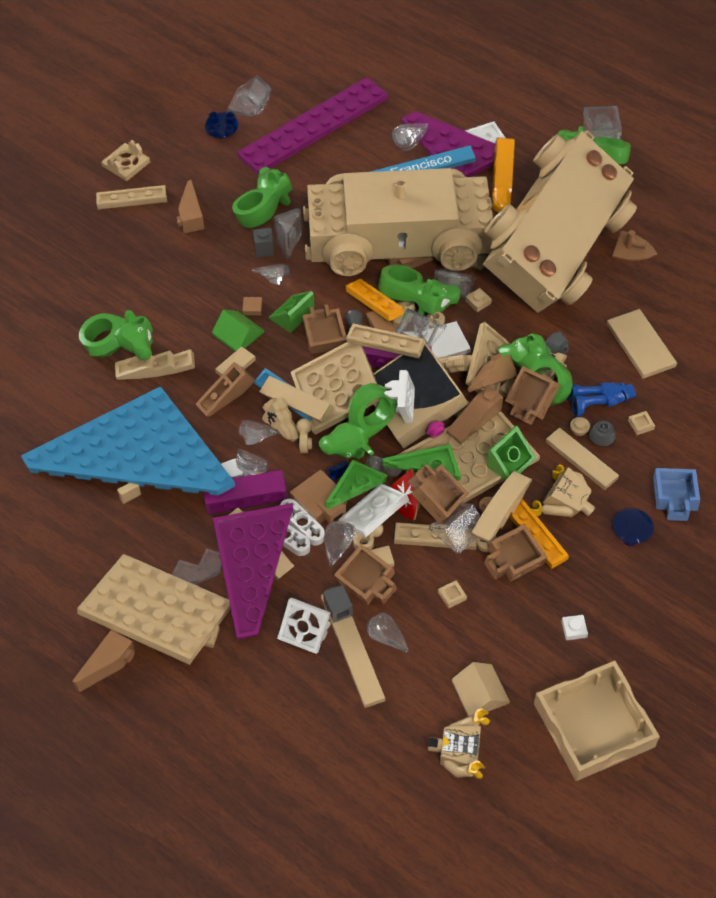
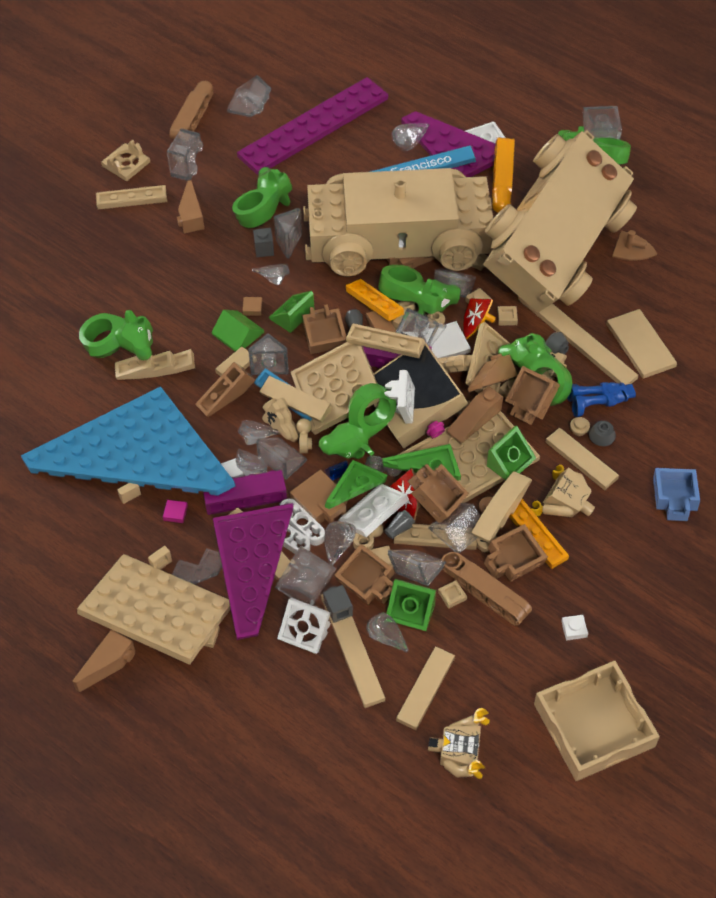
(160, 558): none -> tan tile
(175, 511): none -> dark pink tile
(183, 154): none -> clear slope
(193, 108): none -> medium nougat piece
(221, 124): clear blue dish -> none
(268, 354): none -> clear slope
(280, 455): none -> clear slope
(305, 577): none -> clear slope
(400, 524): none -> dark grey cone
(411, 604): none -> bright green slope
(416, 565): none -> clear slope
(425, 688): none -> tan tile
(476, 314): none -> red shield
(479, 688): tan slope -> none
(486, 588): none -> medium nougat piece
(507, 315): none -> tan tile
(586, 344): none -> tan tile
(632, 526): clear blue dish -> none
(641, 423): tan tile -> none

